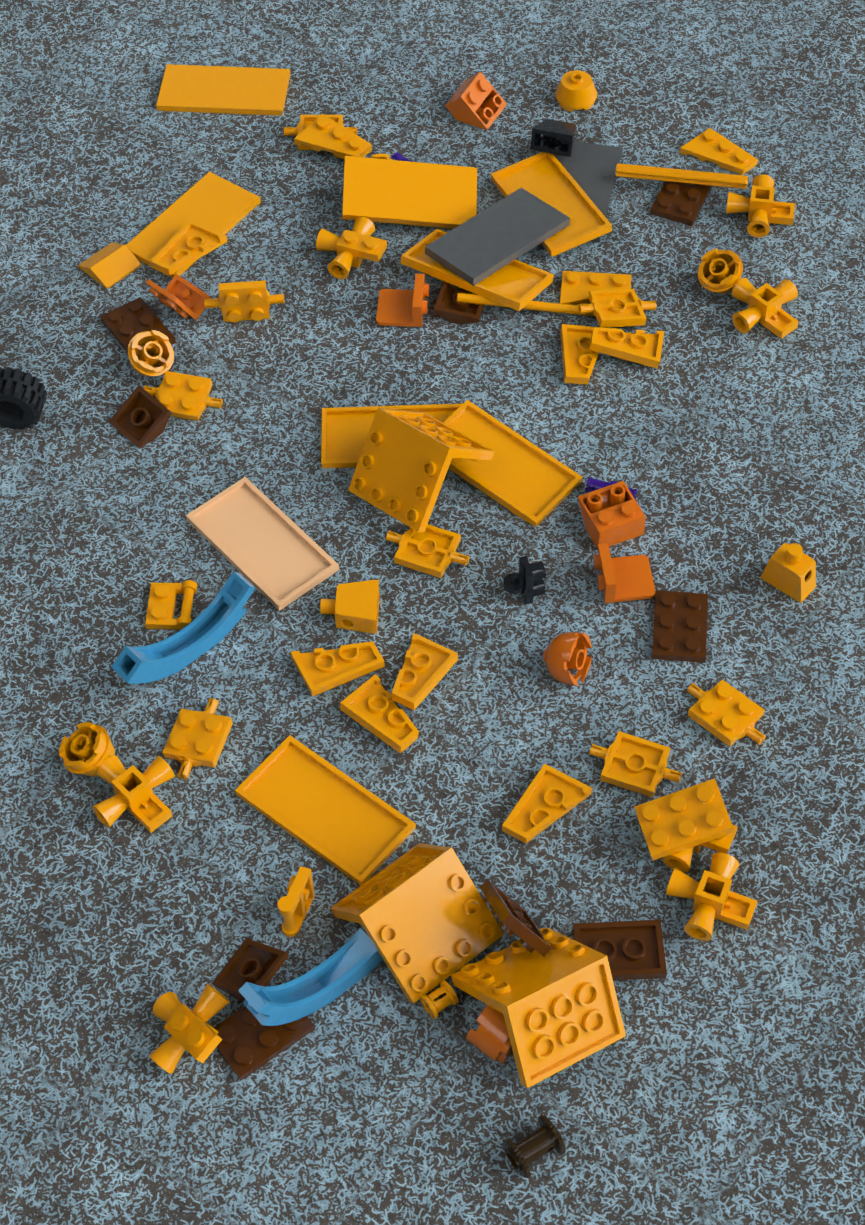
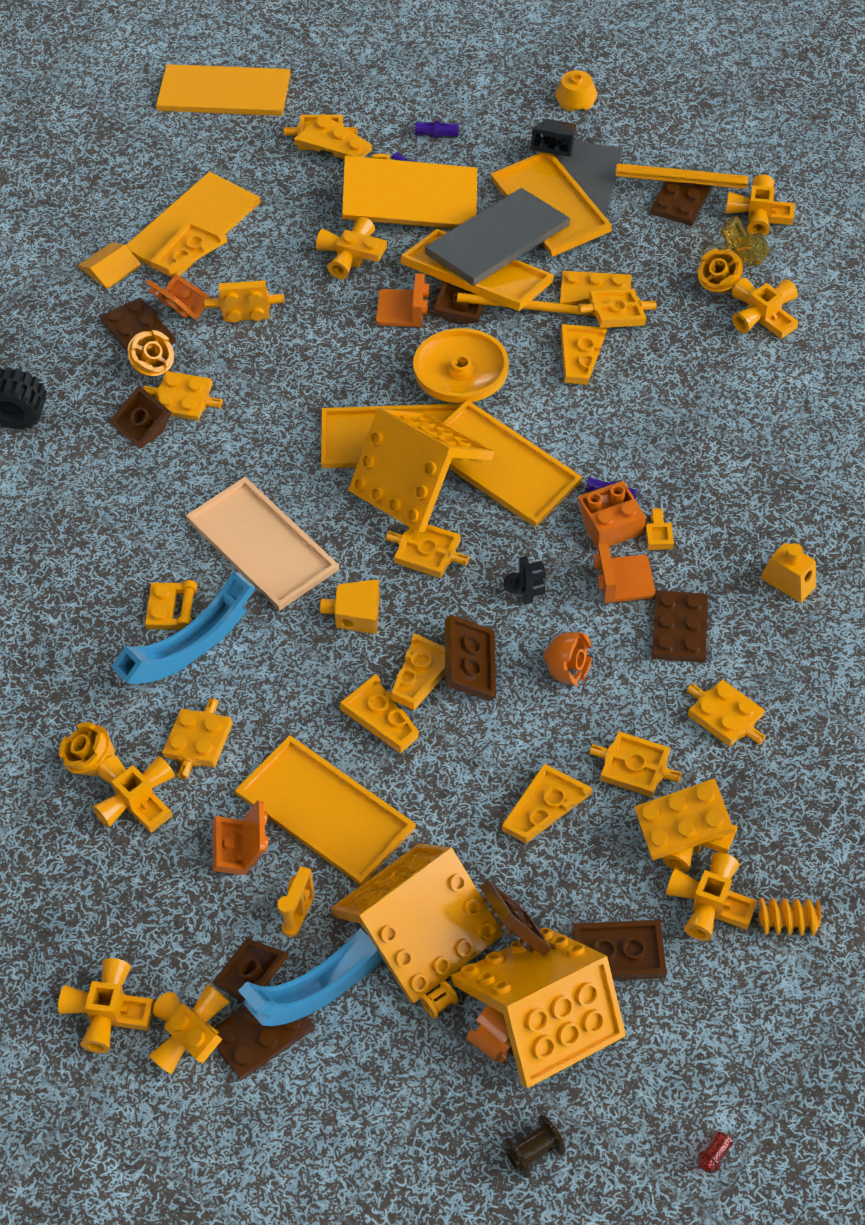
(107, 1006): none -> light orange brick
(239, 842): none -> orange bracket
(334, 667): light orange wing -> none
(437, 129): none -> dark purple pin
(460, 365): none -> light orange dish
(470, 658): none -> reddish brown plate
(476, 102): orange slope -> none
(634, 347): light orange wing -> none
(659, 534): none -> light orange plate
(710, 1158): none -> clear red pin
(717, 149): light orange wing -> none
(749, 247): none -> clear yellow brick
(789, 916): none -> light orange piece

